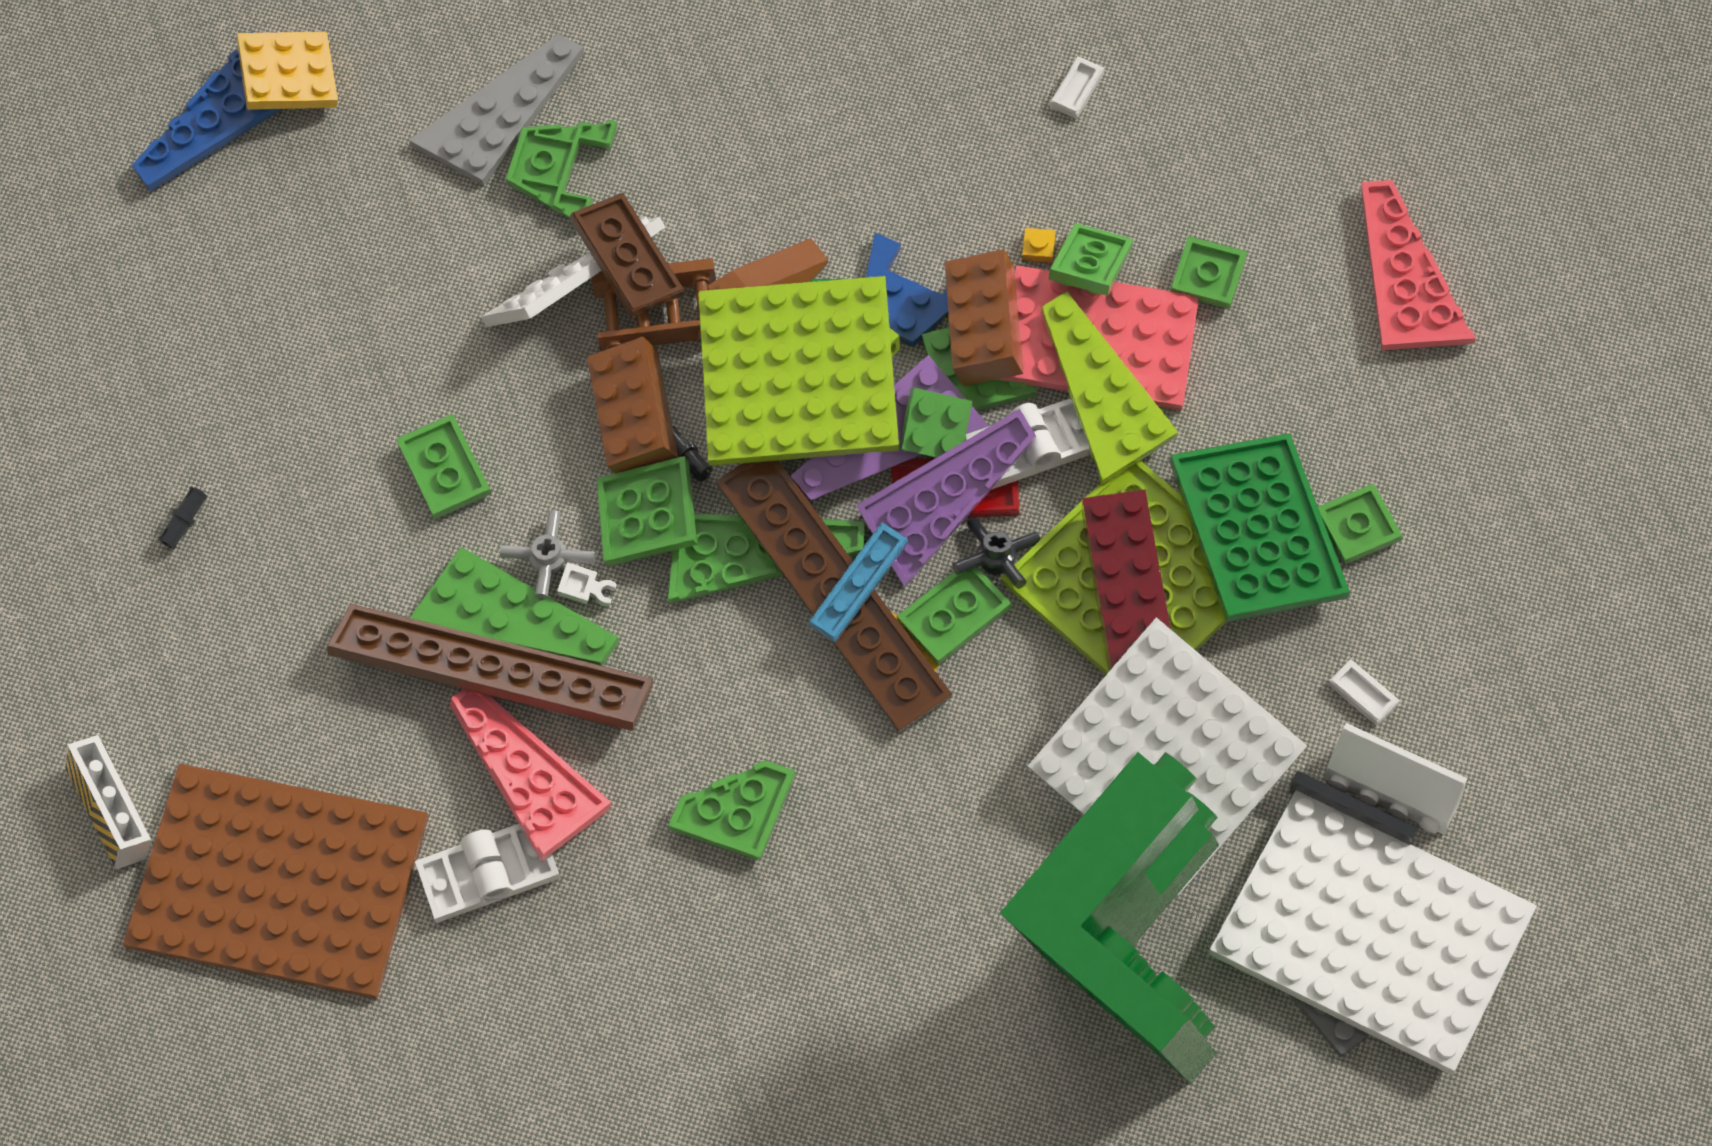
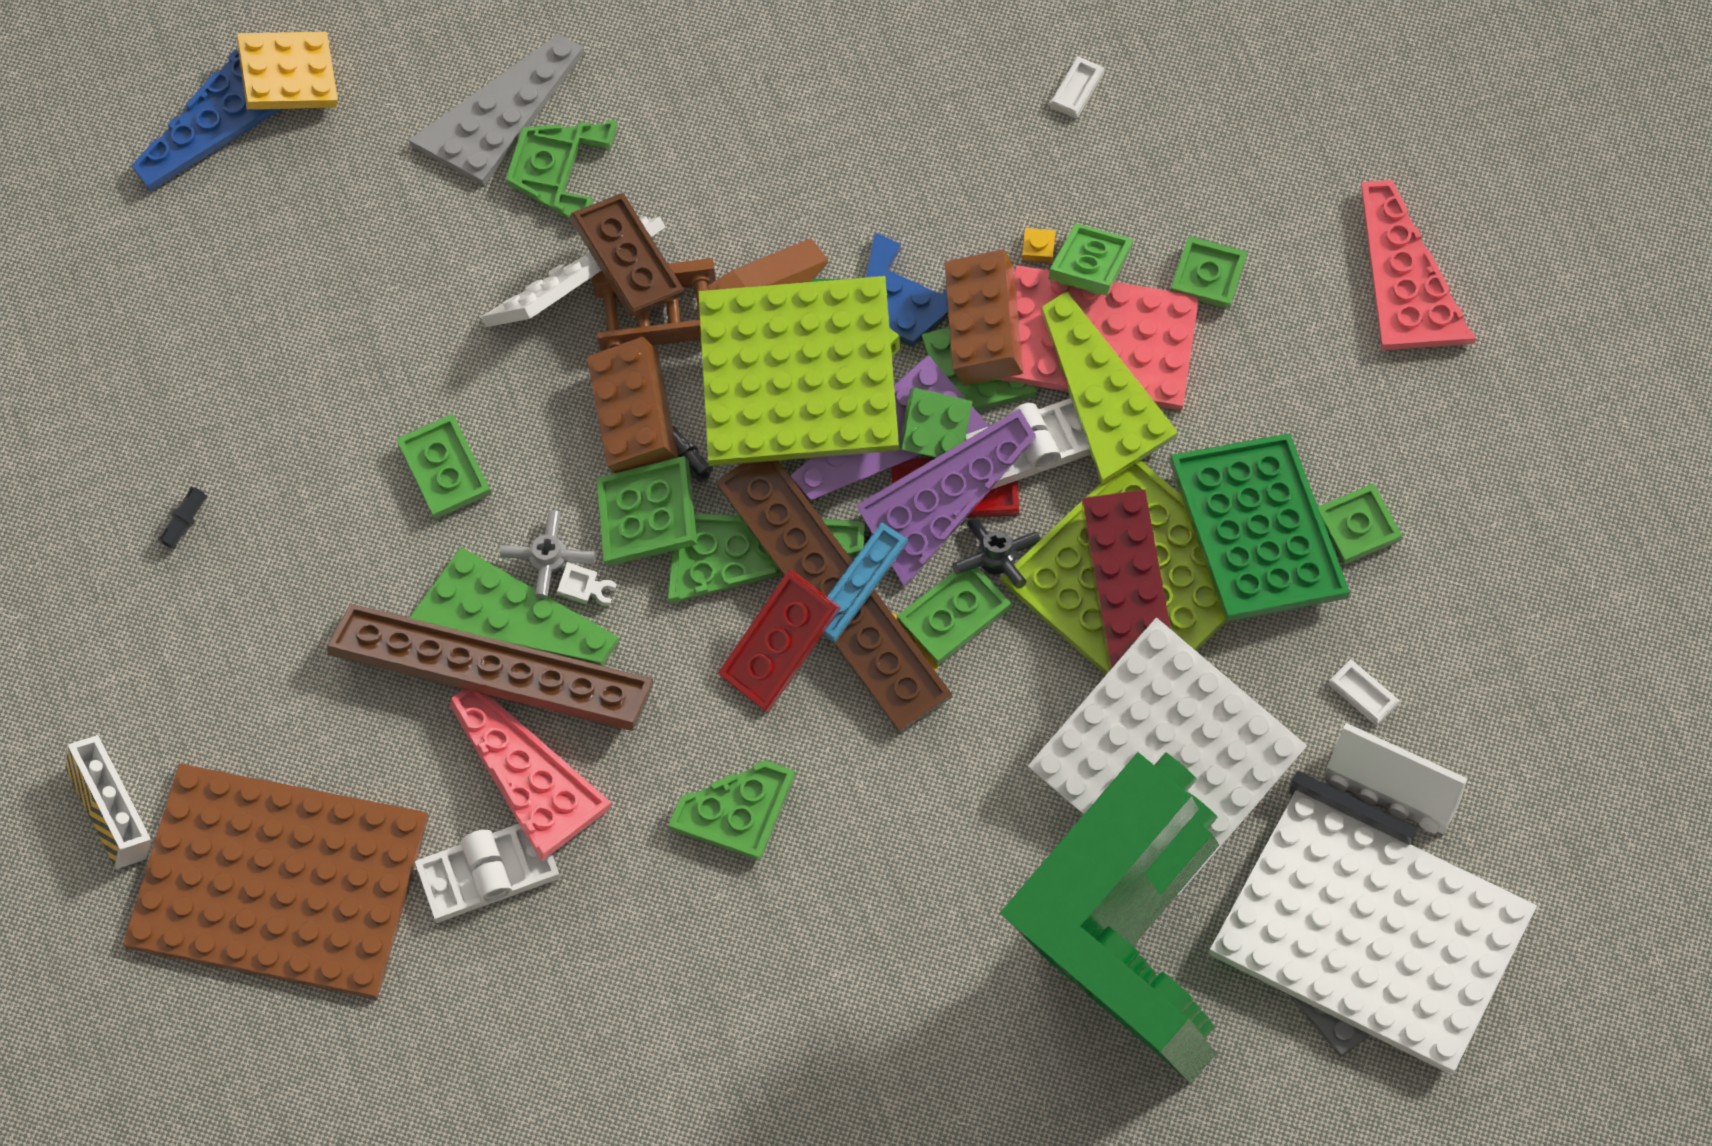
(779, 640): none -> red tile

